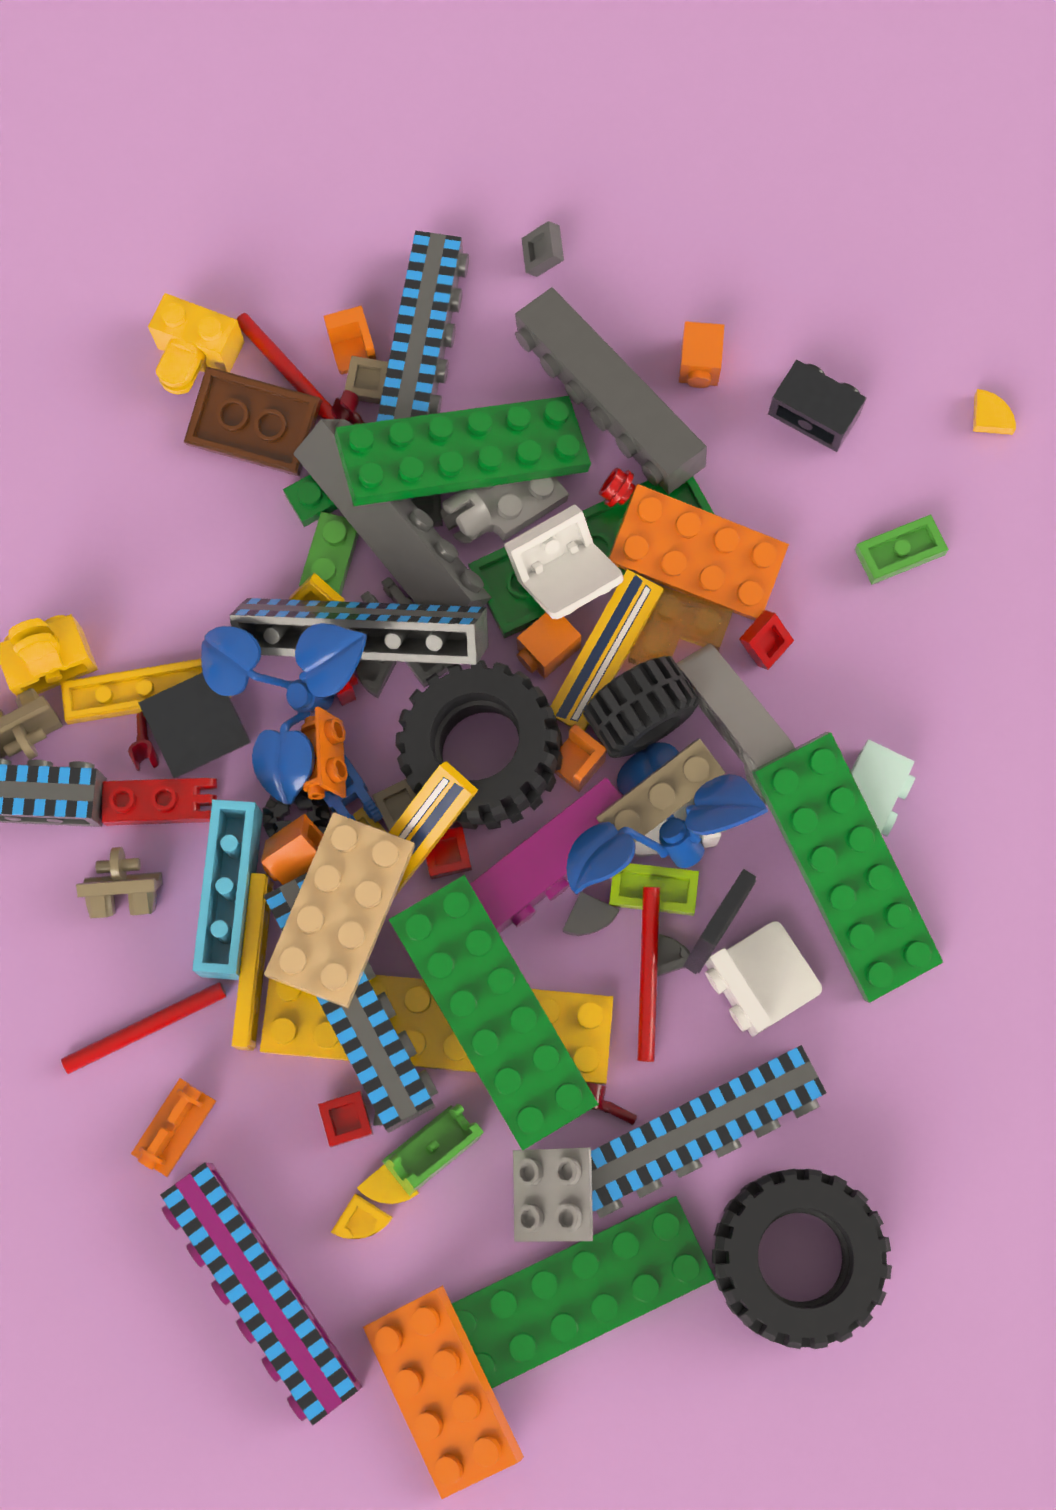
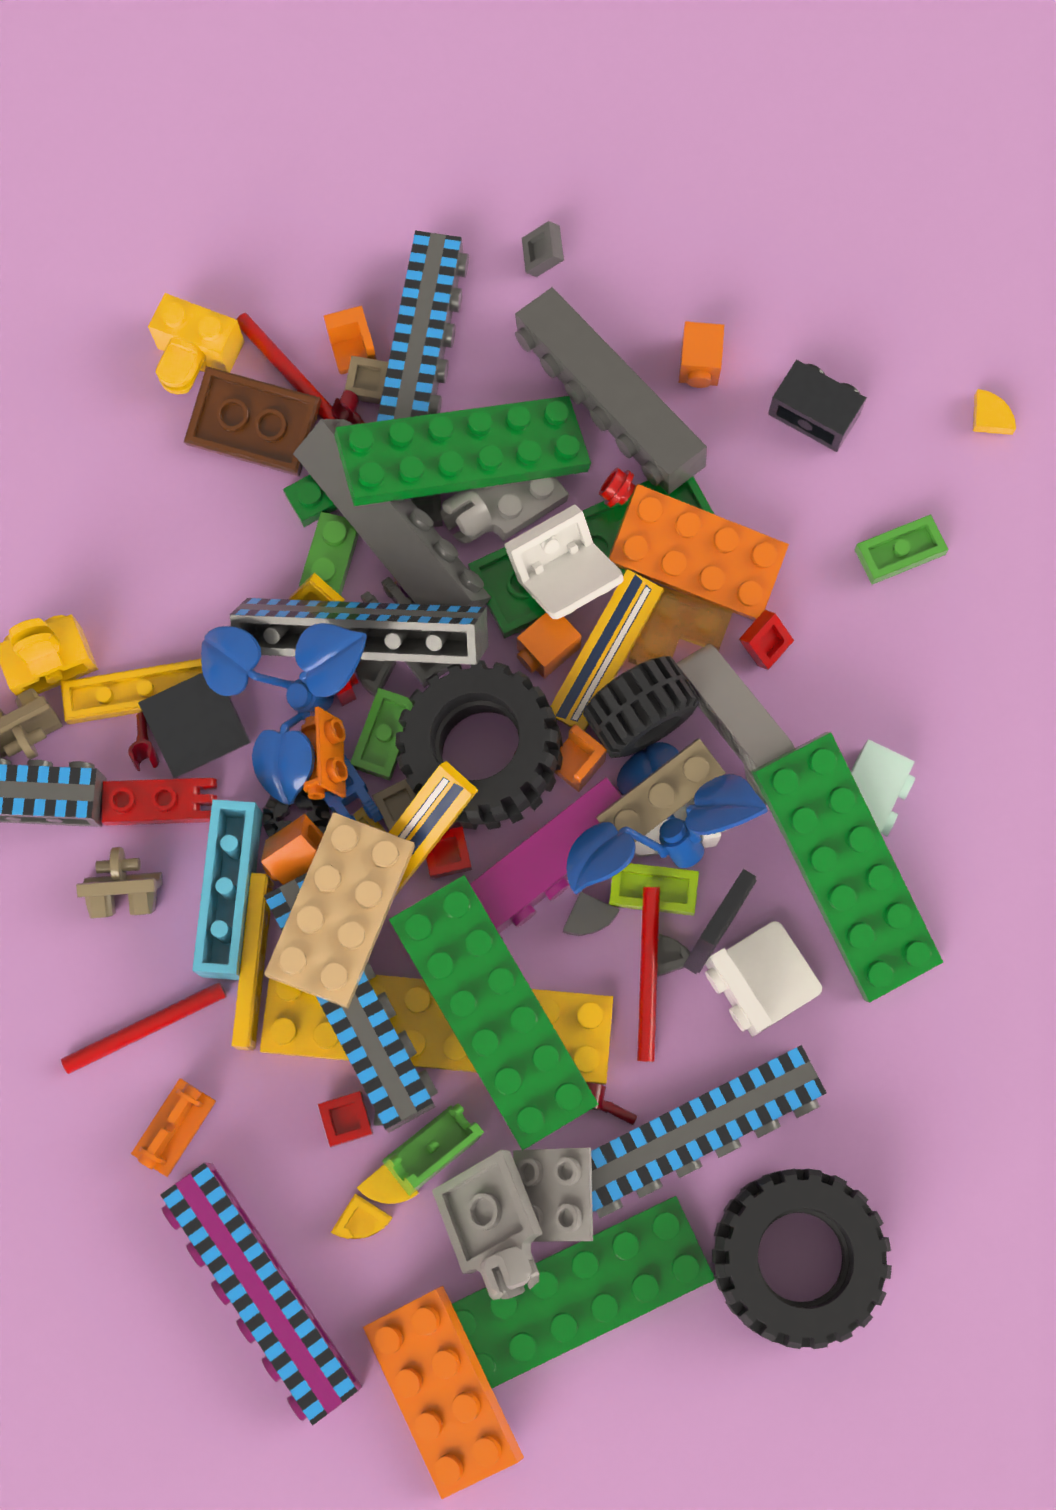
(376, 746): none -> bright green plate
(491, 1224): none -> light grey plate

